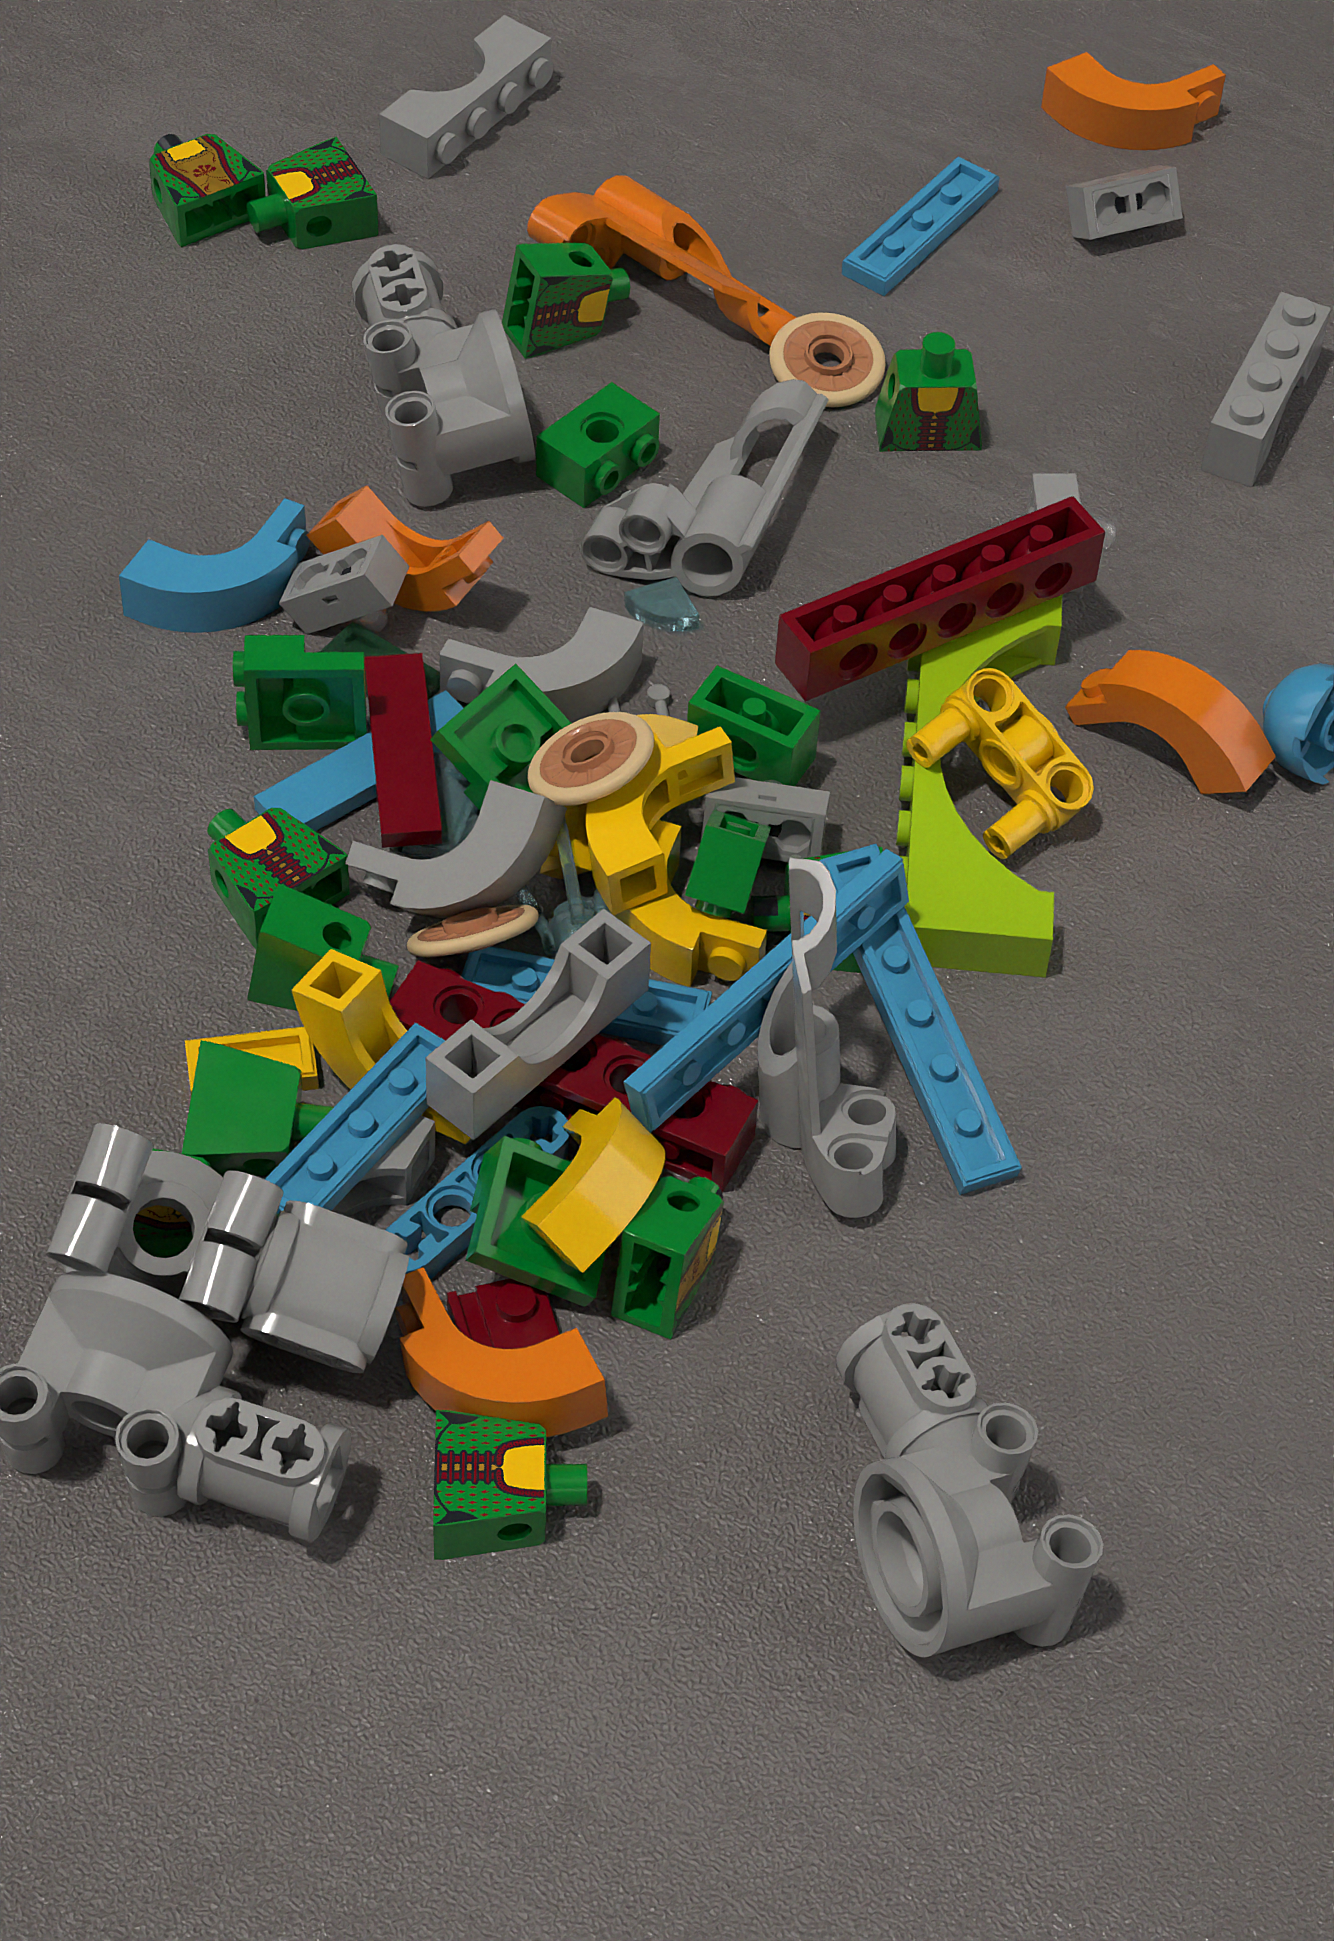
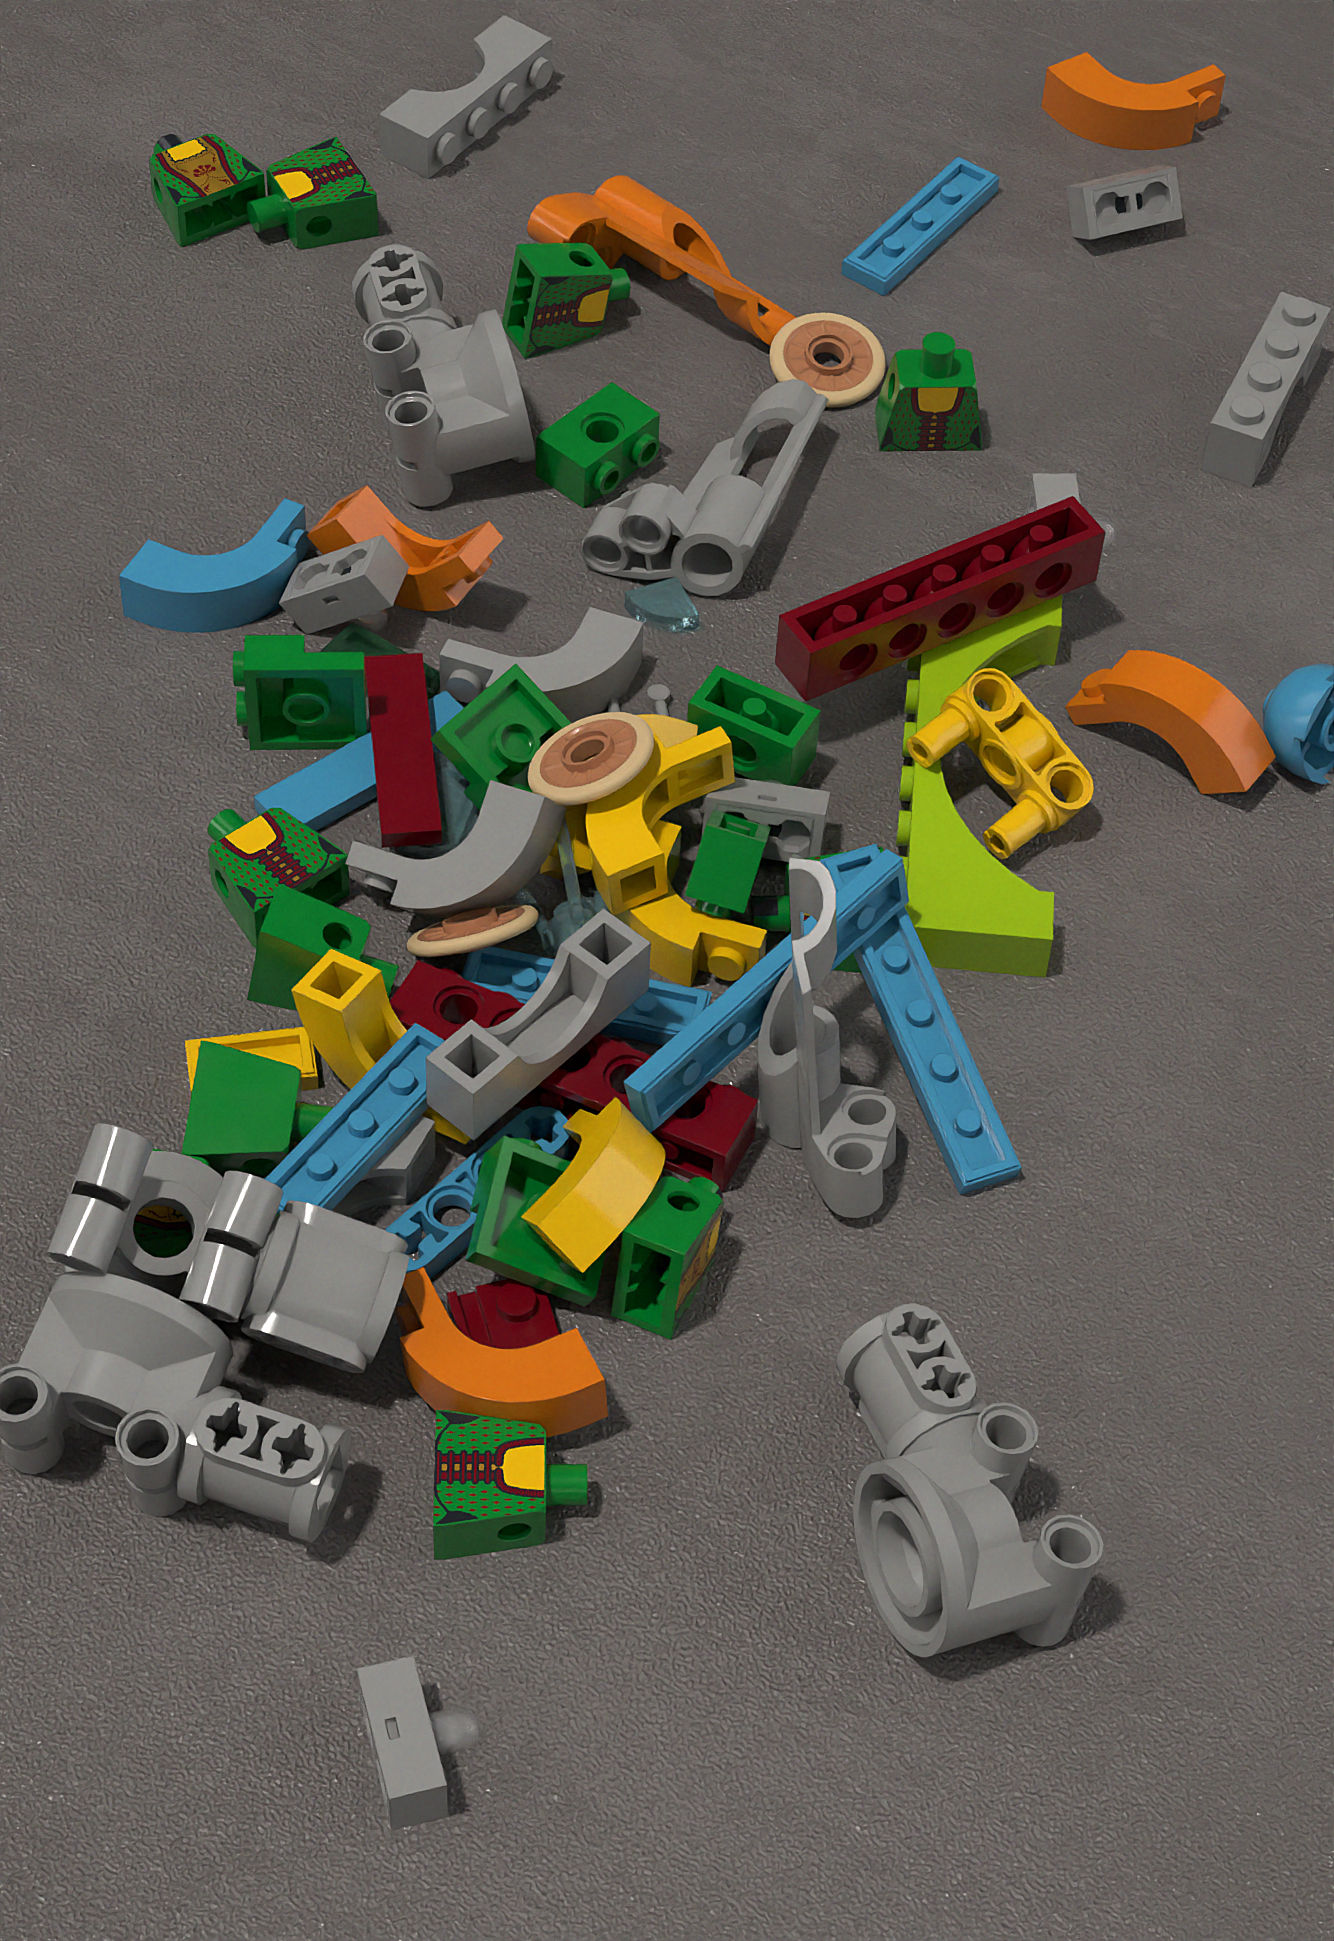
(410, 1740): none -> light grey piece

